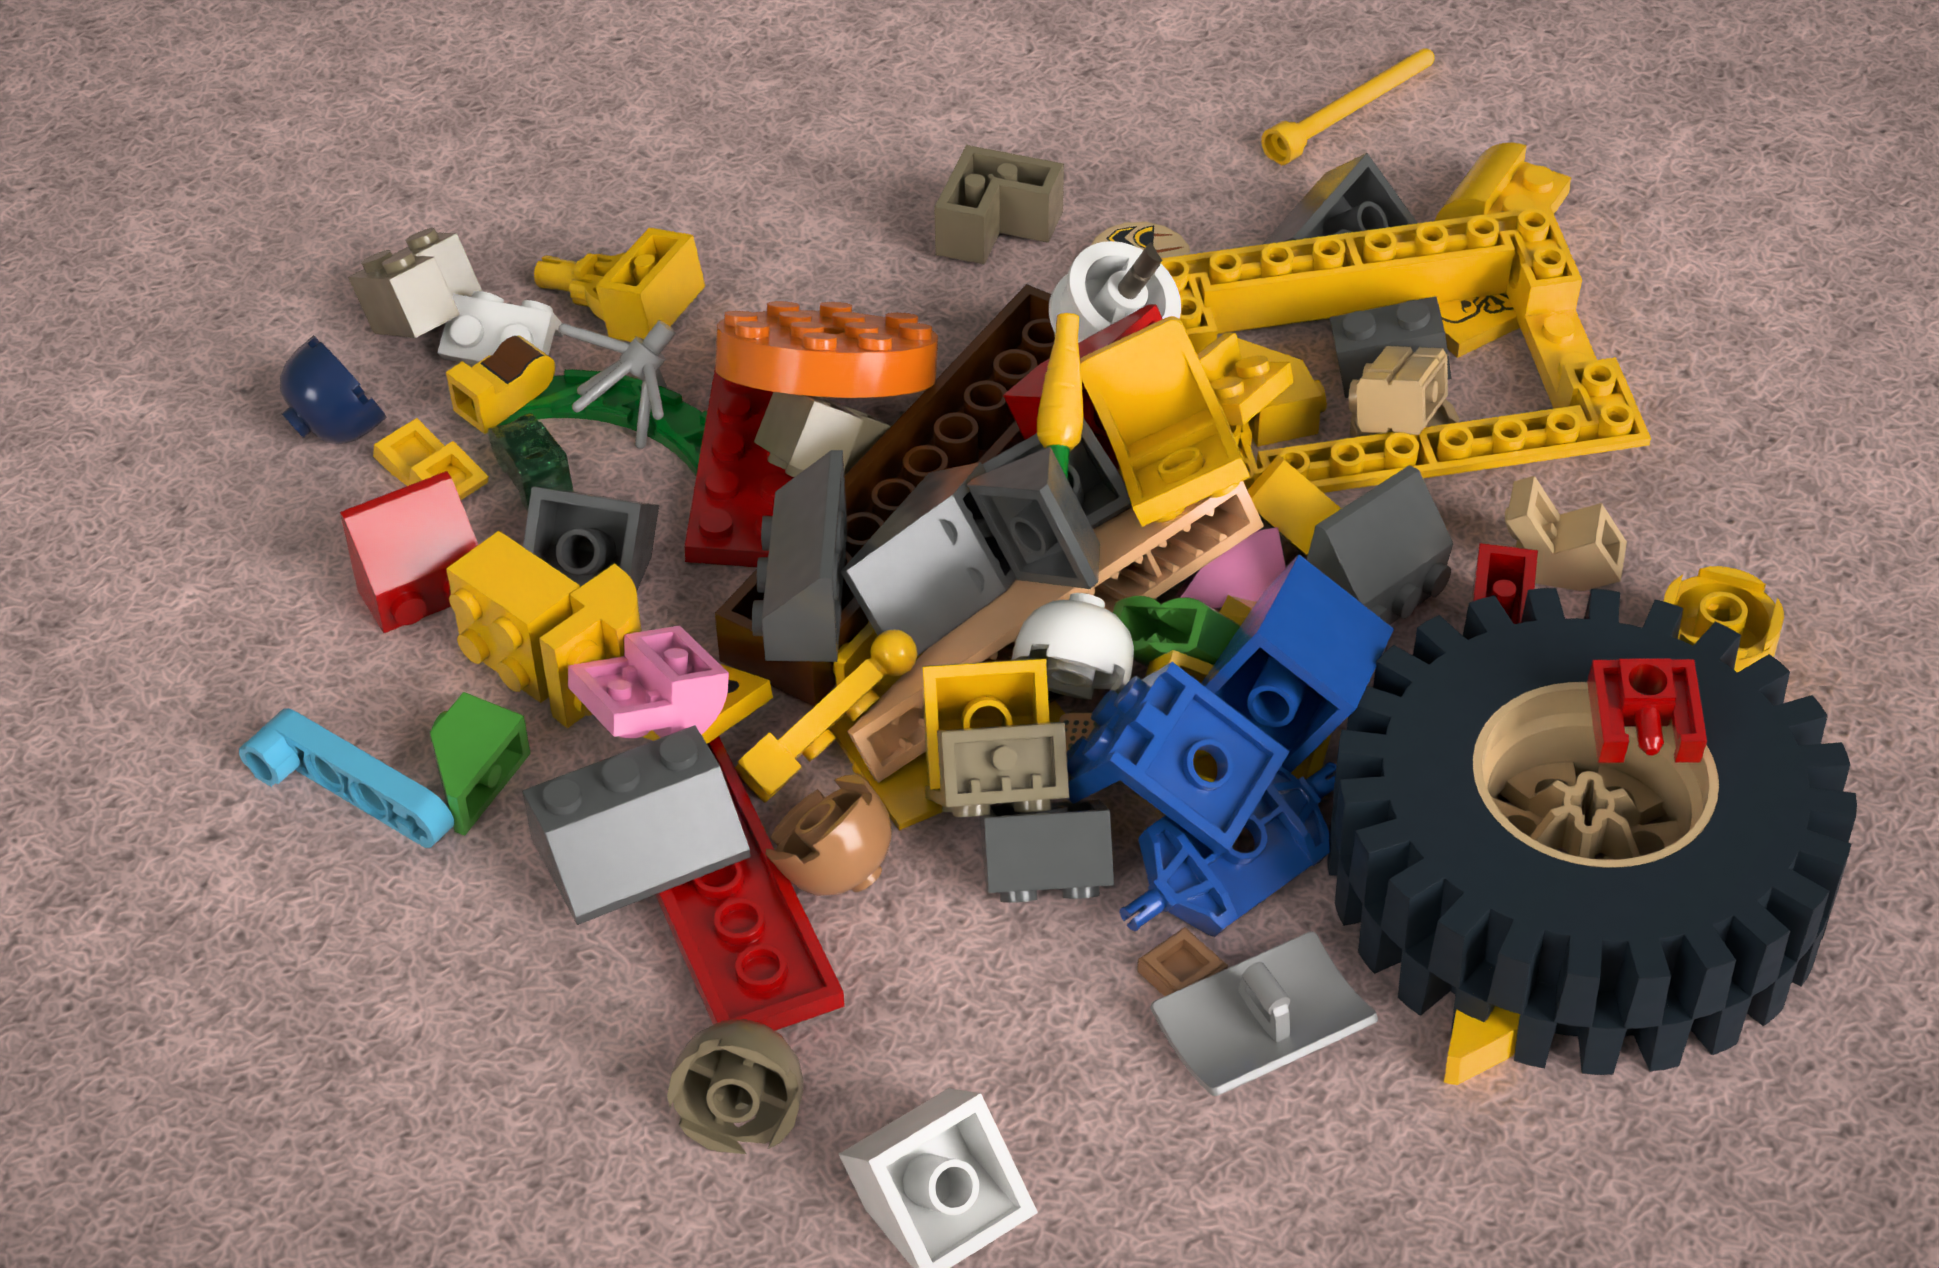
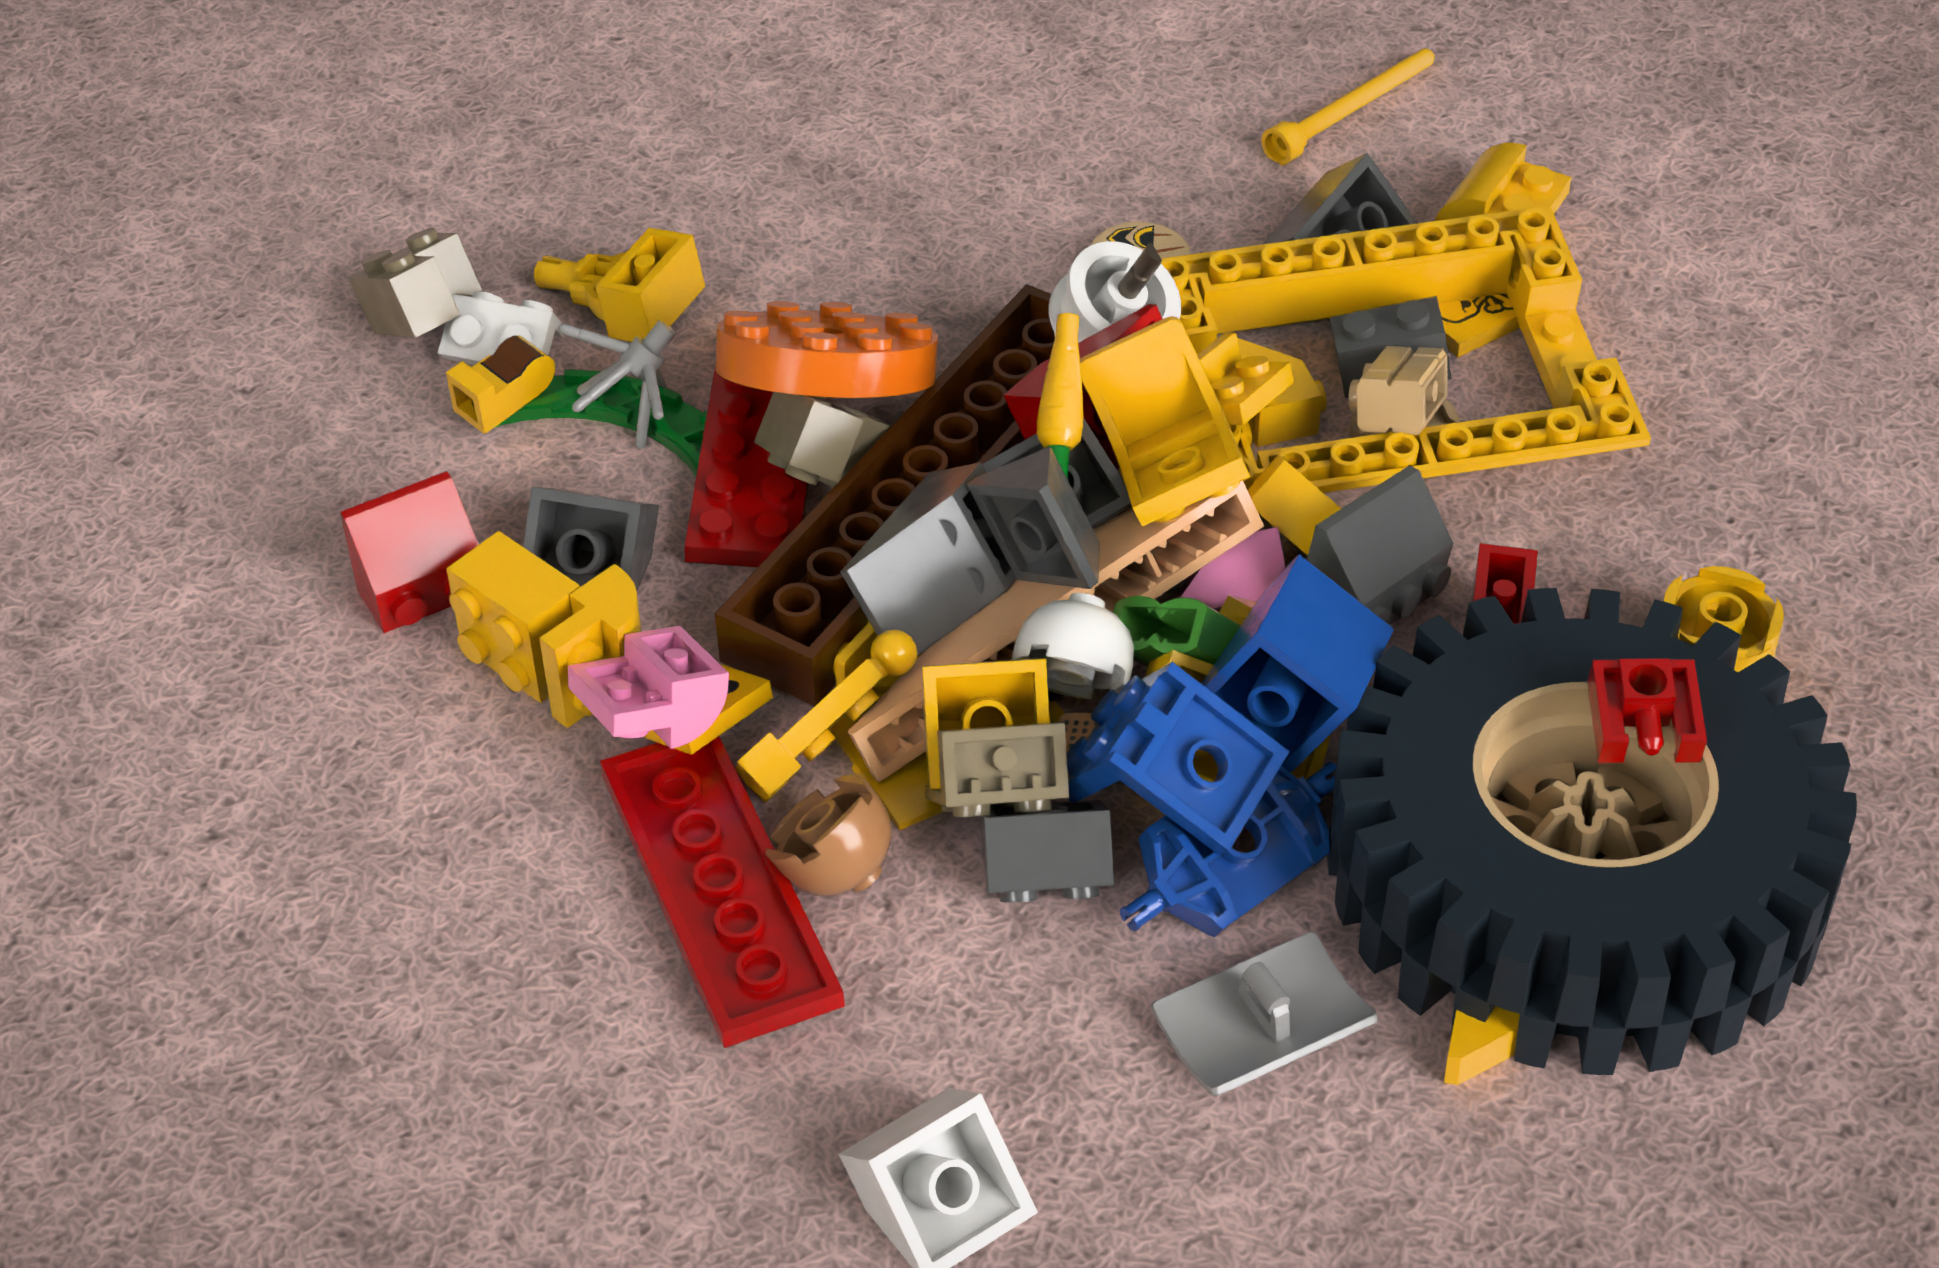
(302, 745): medium azure beam -> none
(325, 396): dark blue cylinder -> none
(417, 454): yellow slope -> none
(476, 755): bright green slope -> none
(530, 456): clear green leg -> none
(635, 824): slope -> none
(731, 1076): dark tan cylinder -> none
(804, 566): dark grey slope -> none
(996, 195): dark tan brick -> none
(1179, 963): medium nougat tile -> none
(1573, 548): tan brick -> none

